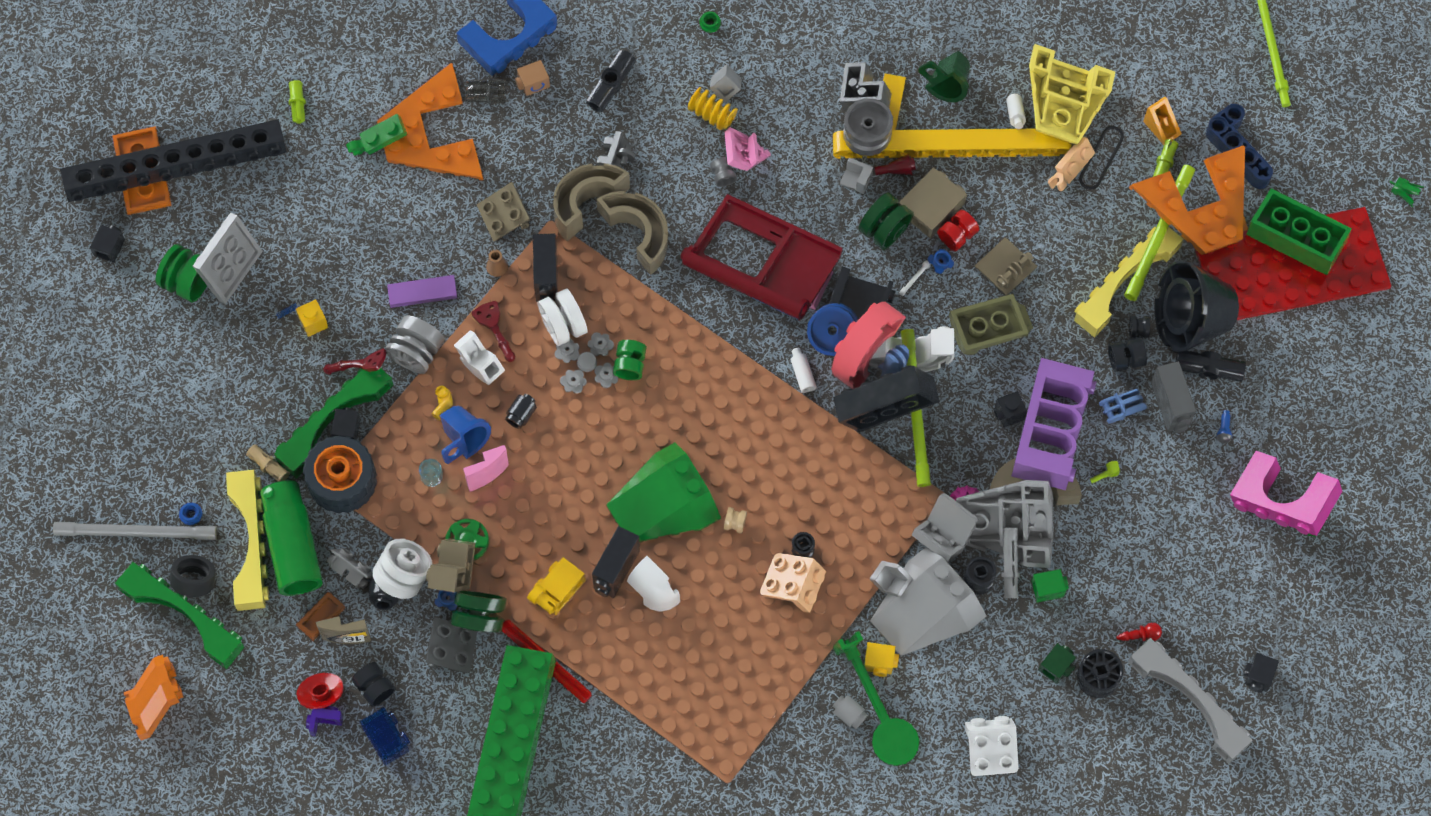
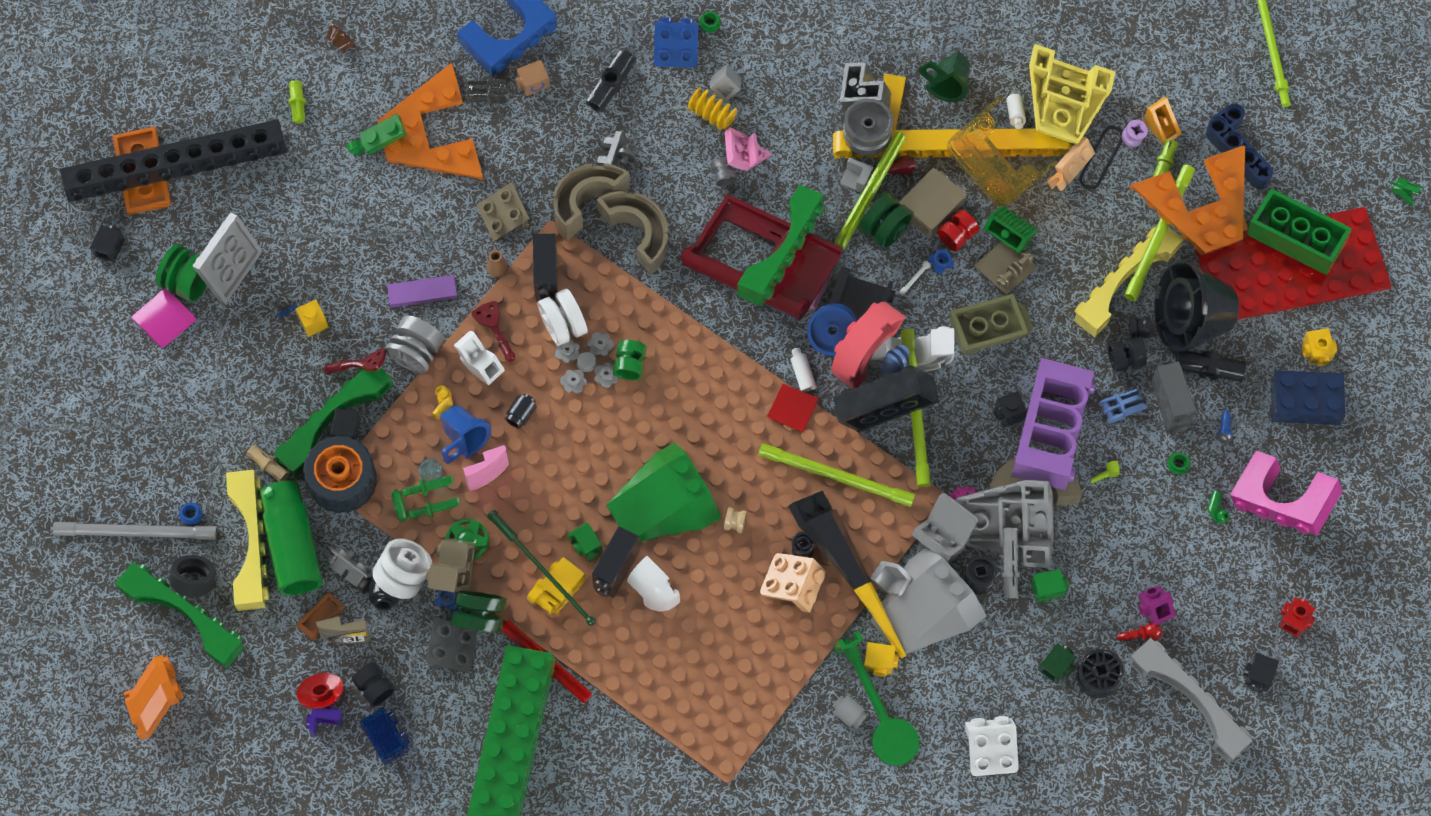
(163, 318): none -> dark pink slope
(339, 38): none -> reddish brown piece
(399, 505): none -> green piece
(512, 536): none -> dark green piece
(585, 542): none -> green brick
(676, 42): none -> blue bracket
(759, 279): none -> green arch
(792, 407): none -> red sticker
(829, 534): none -> black plate
(870, 190): none -> lime axle
(894, 494): none -> lime piece
(987, 164): none -> clear yellow windscreen
(1010, 229): none -> green brick
(1129, 133): none -> lavender wheel
(1156, 605): none -> magenta brick
(1184, 459): none -> green plate
(1216, 512): none -> green arm
(1297, 616): none -> red brick
(1307, 397): none -> dark blue brick
(1319, 347): none -> yellow brick

